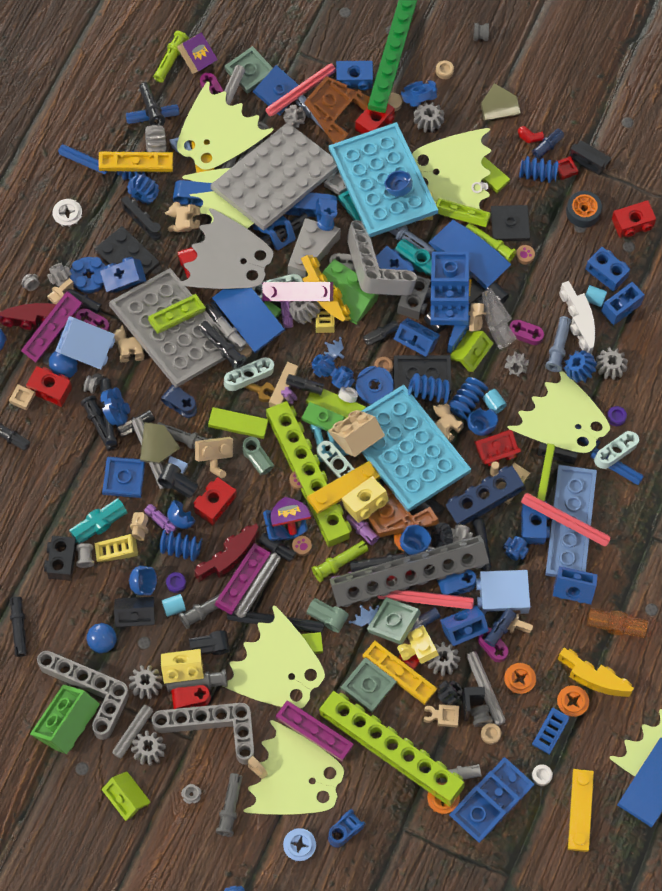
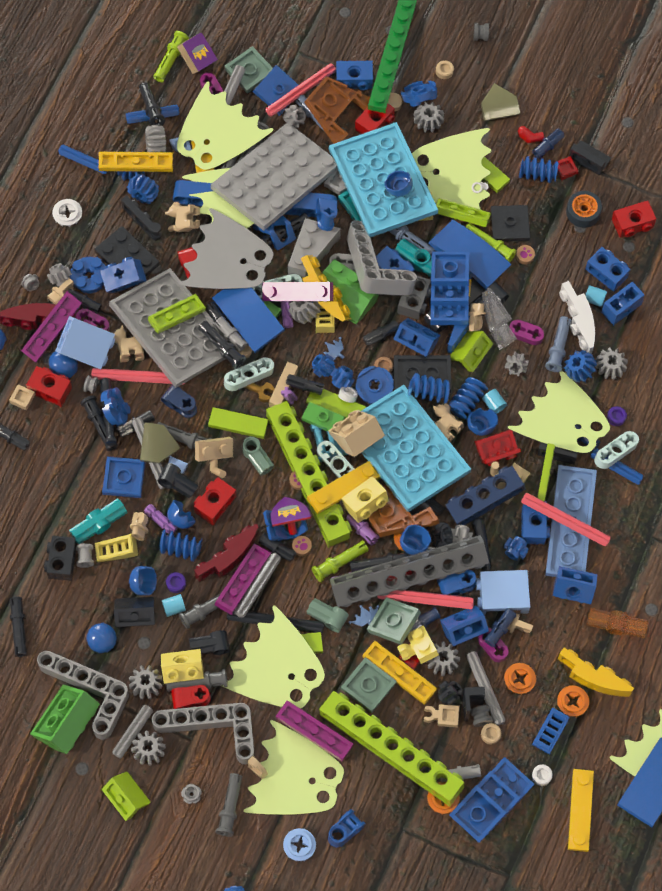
(130, 375): none -> coral axle

